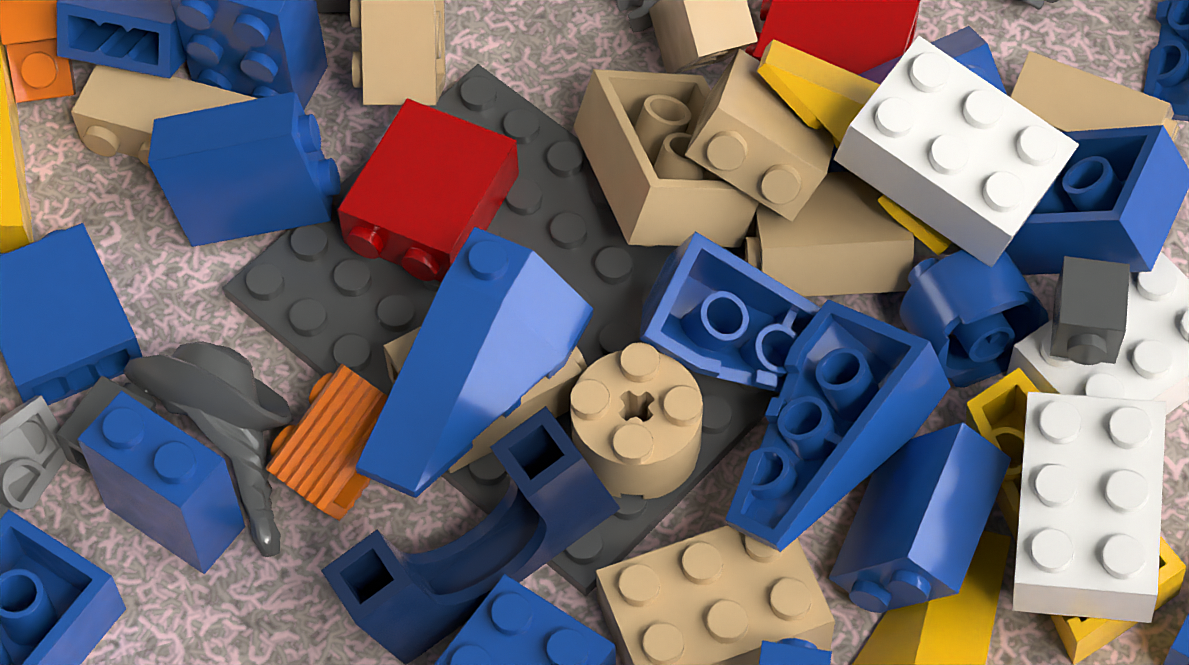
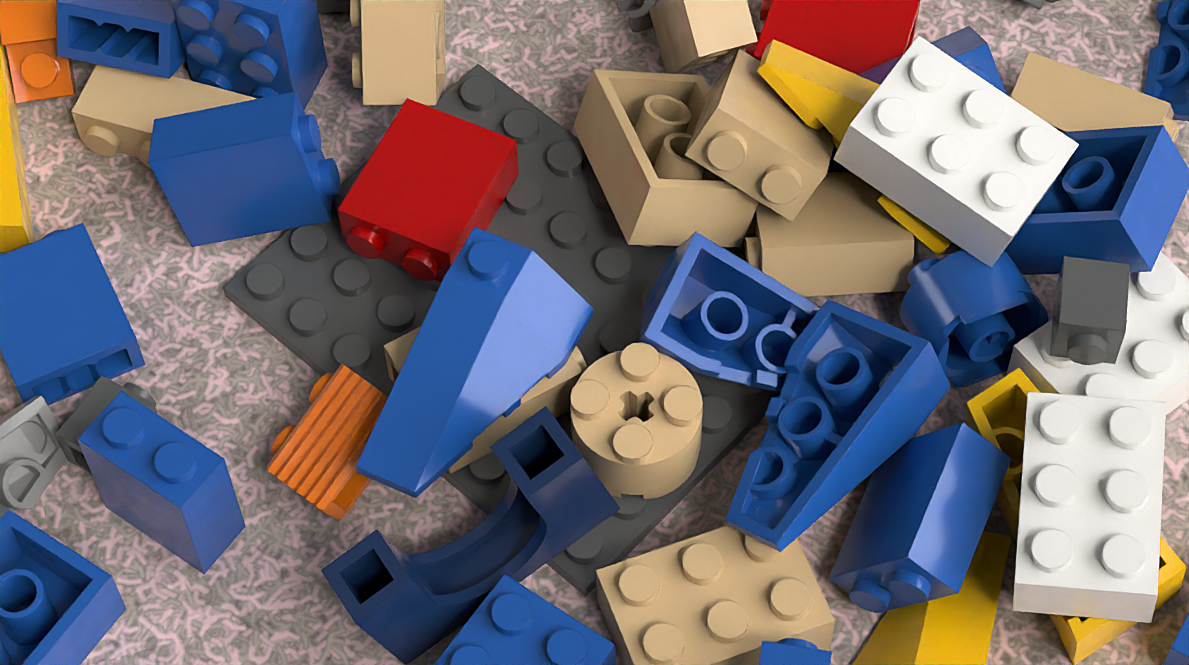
(231, 409): dark grey hat -> none

